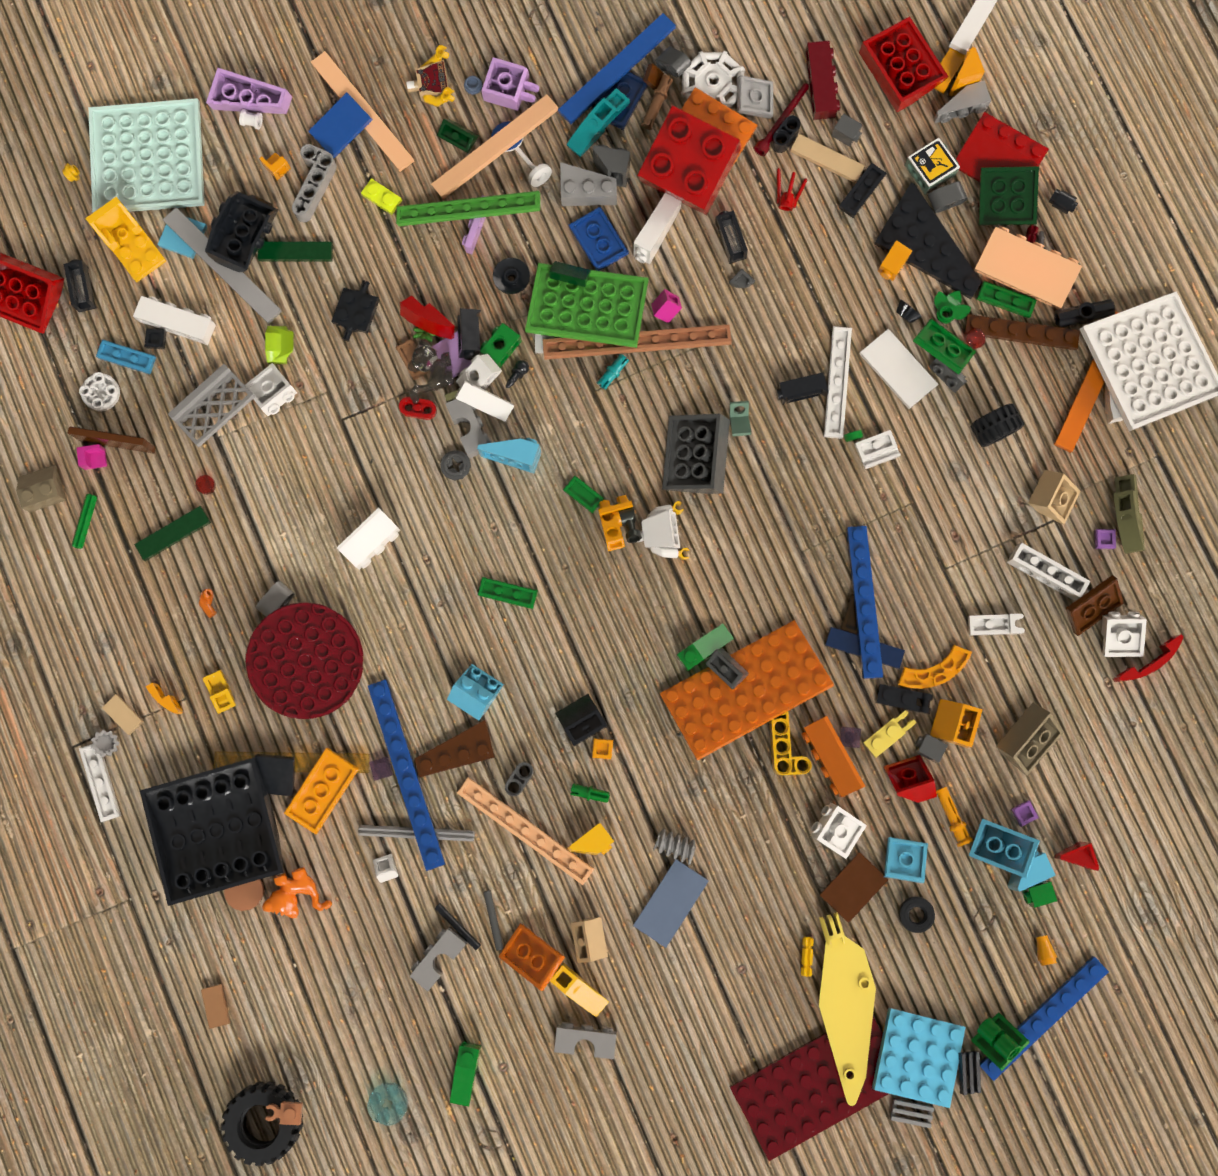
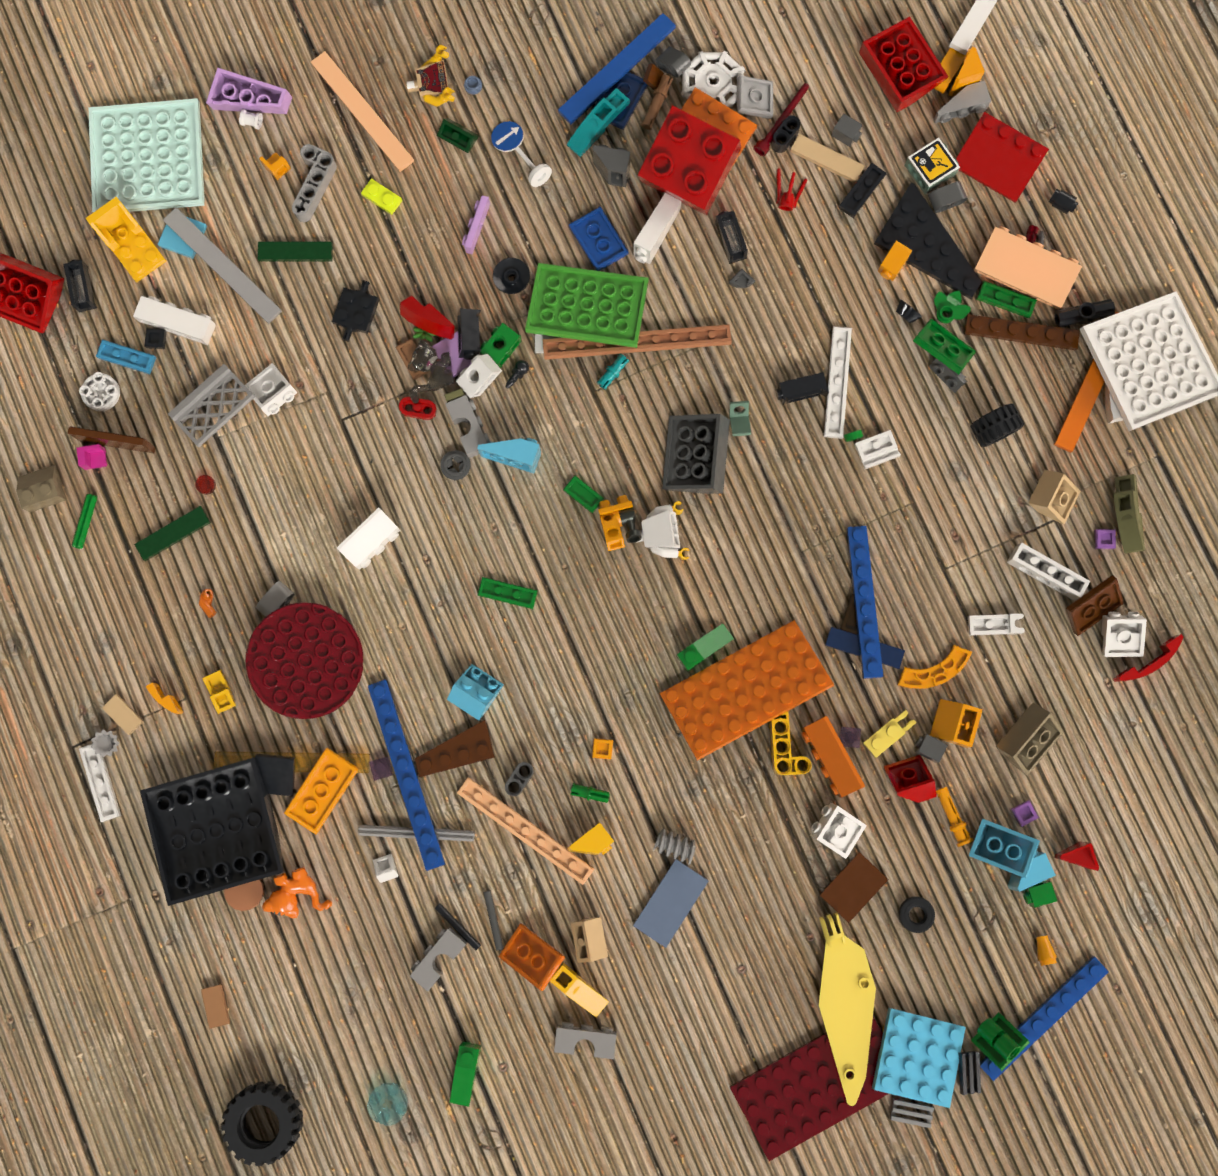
(71, 172): yellow plate -> none
(239, 230): black slope -> none
(278, 344): lime slope -> none
(289, 1113): nougat plate -> none
(340, 125): blue tile -> none
(468, 208): bright green tile -> none
(484, 401): white tile -> none
(495, 146): light nougat tile -> none
(507, 84): lavender hinge -> none
(569, 273): dark green slope -> none
(581, 720): black slope -> none
(586, 187): light grey wedge -> none
(666, 306): dark pink panel -> none
(726, 668): dark grey slope -> none
(807, 956): yellow axle -> none
(821, 80): dark red brick -> none
(898, 369): white tile -> none
(903, 698): black plate -> none
(905, 860): medium azure tile -> none
(975, 338): clear red tile -> none
(1008, 196): dark green plate -> none

